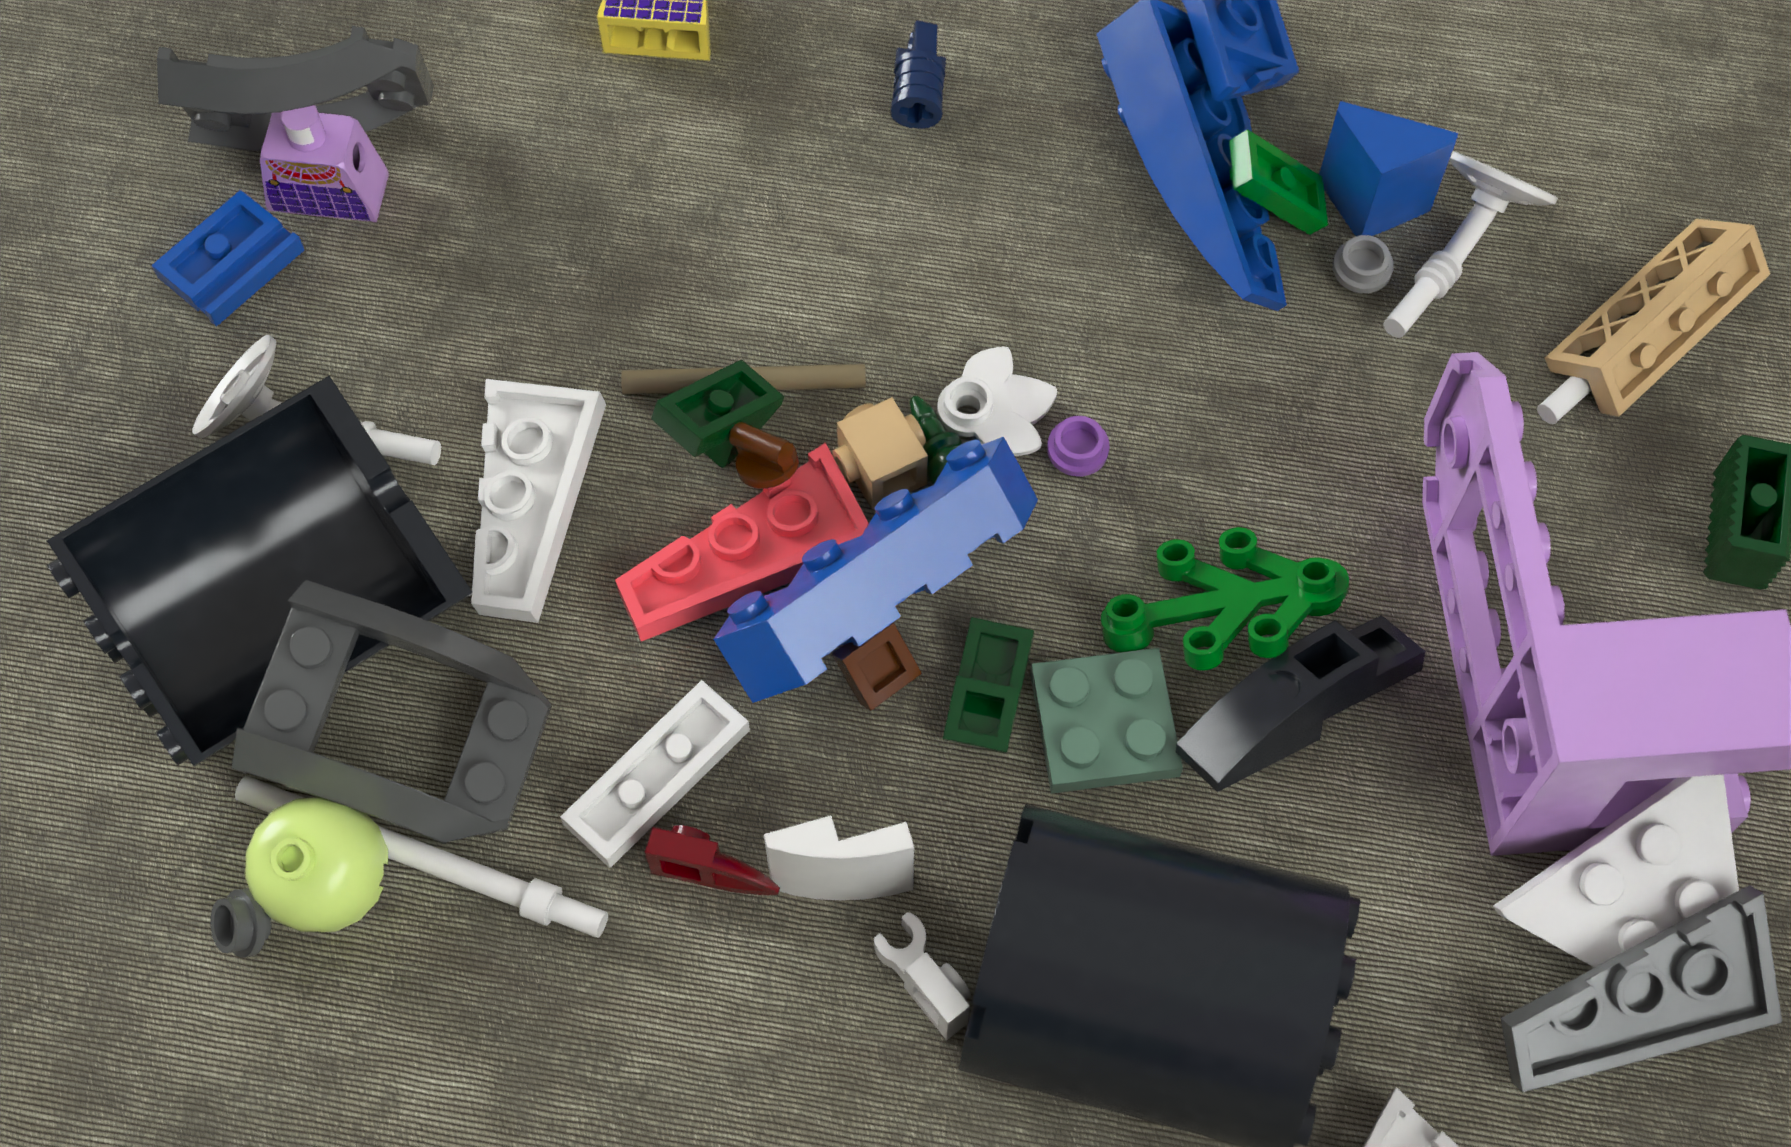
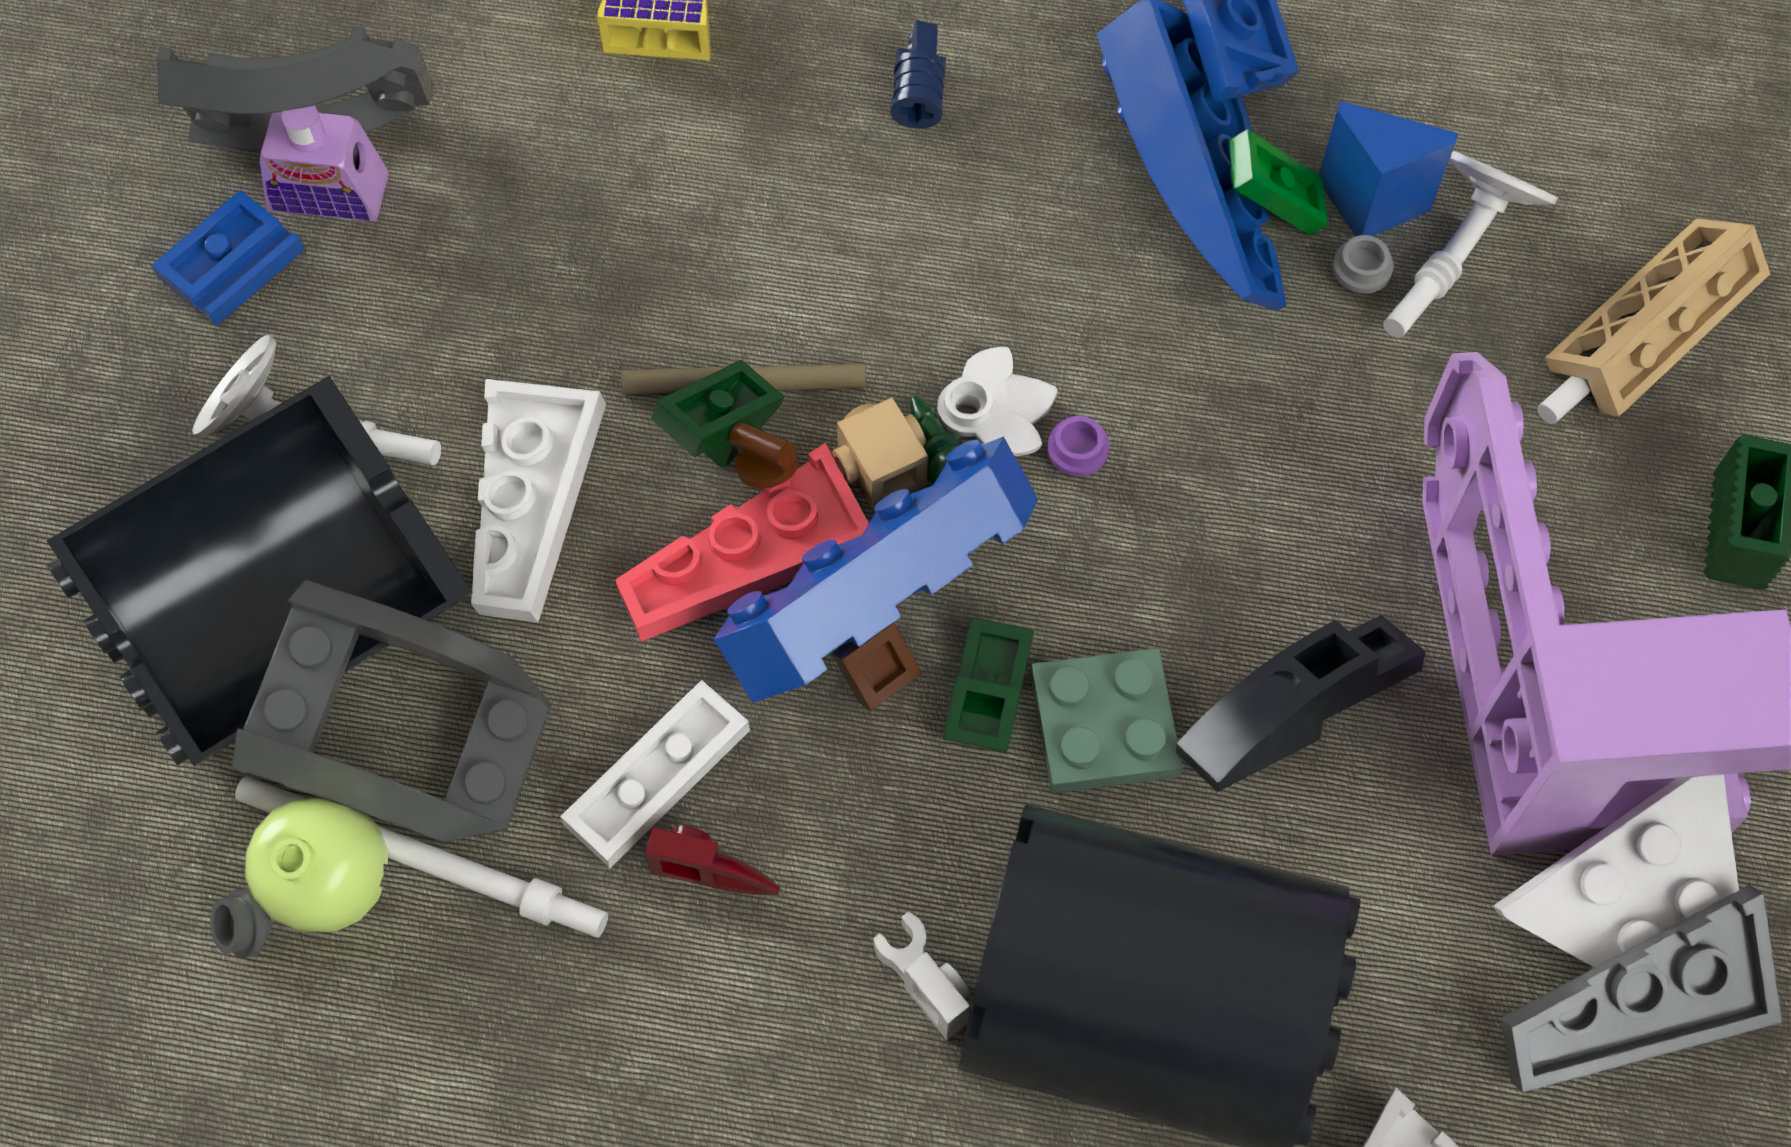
(816, 865): white slope -> none
(1302, 587): green plant -> none

